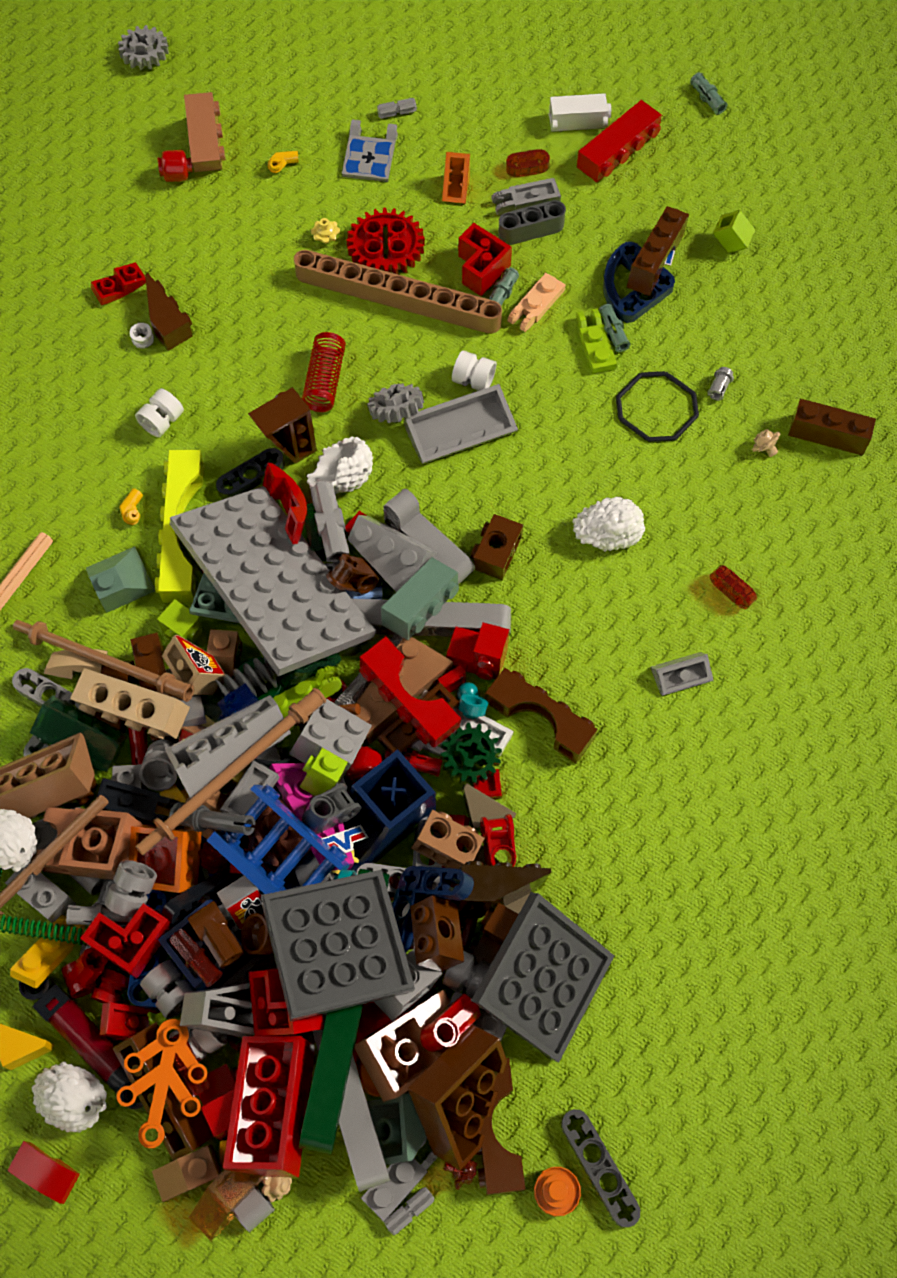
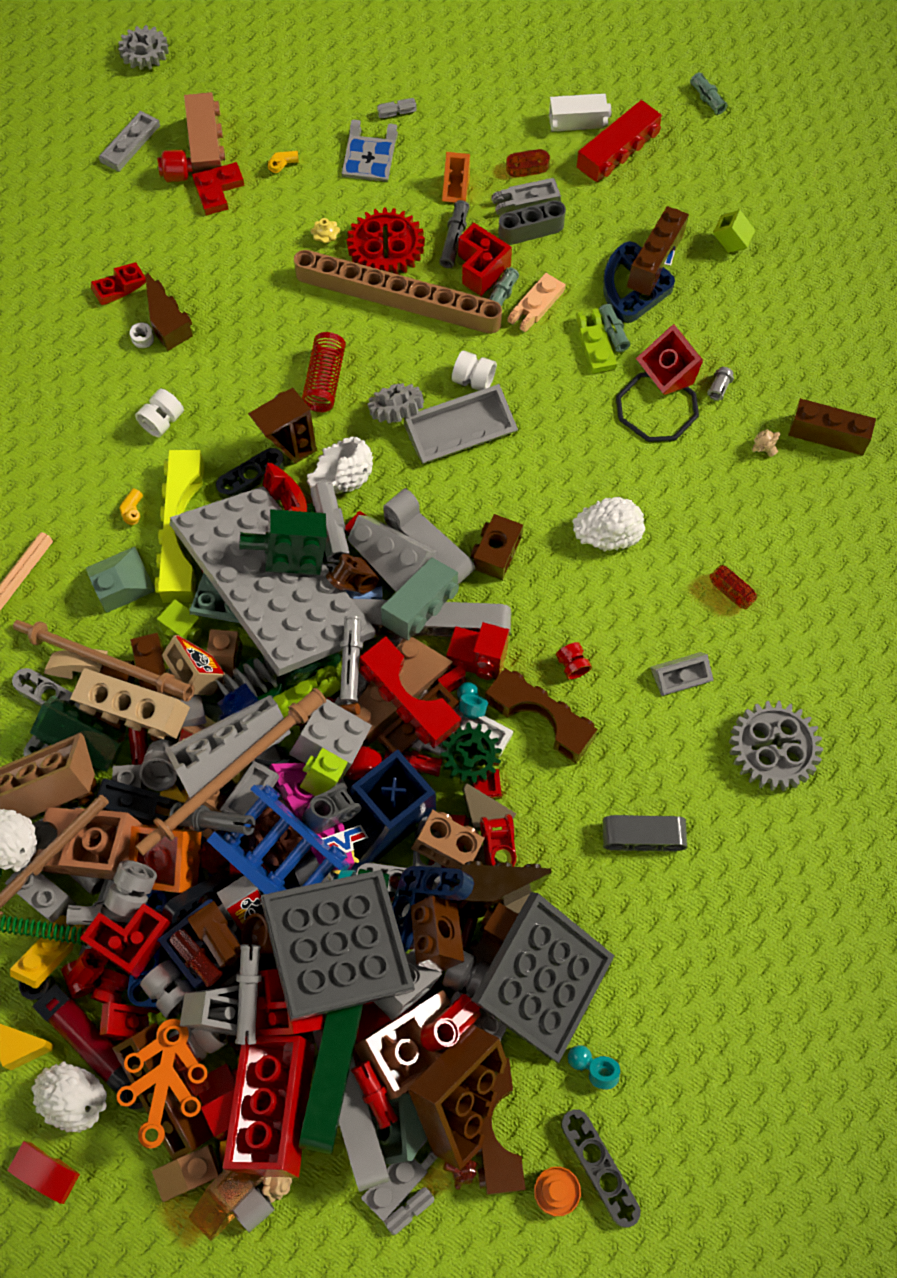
(129, 141): none -> light grey tile
(213, 182): none -> red plate
(248, 993): none -> light grey pin
(291, 543): none -> dark green brick
(351, 649): none -> light grey pin
(374, 1094): none -> red pin
(456, 225): none -> dark grey pin
(573, 660): none -> red wheel
(603, 1070): none -> teal plate
(644, 833): none -> dark grey beam
(671, 361): none -> red slope
(782, 769): none -> light grey gear

